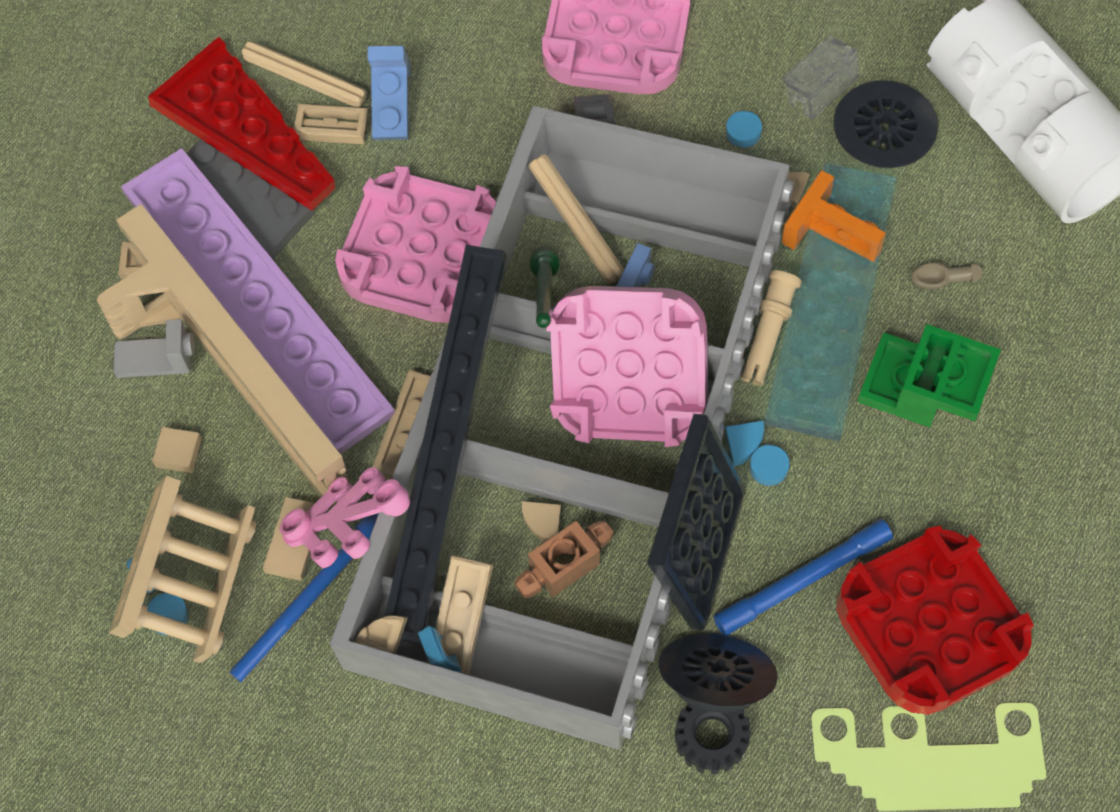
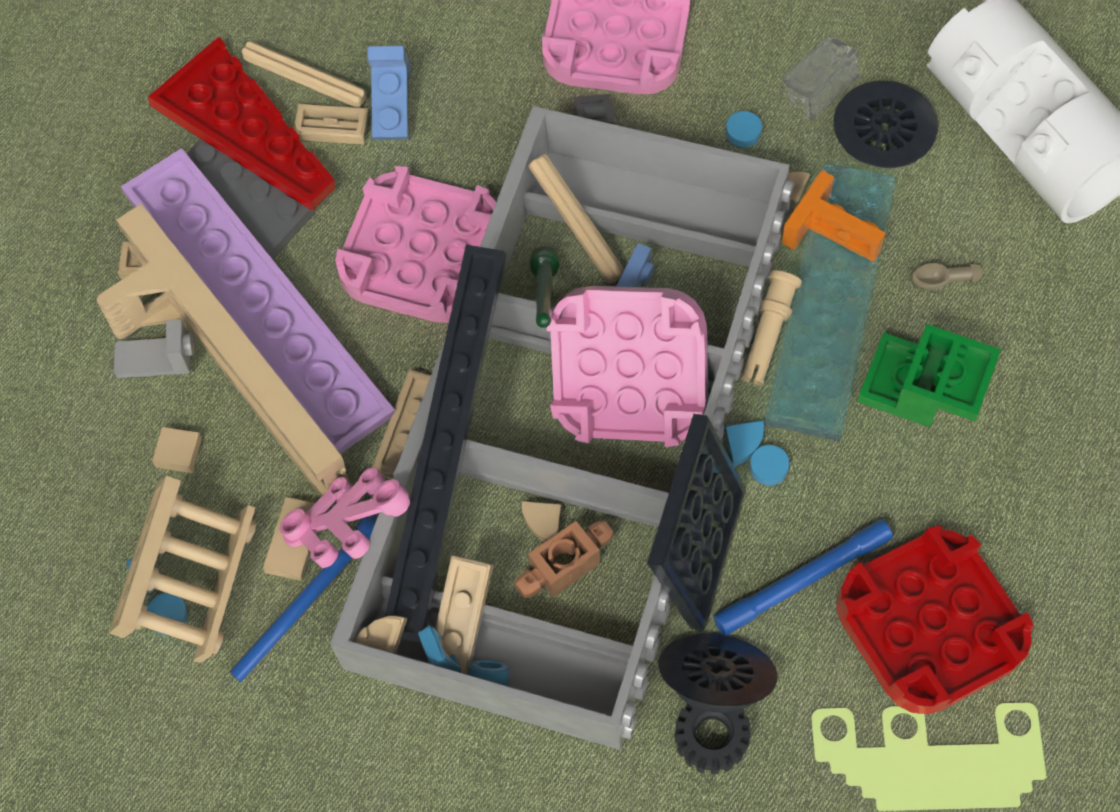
(490, 670): none -> dark azure tile

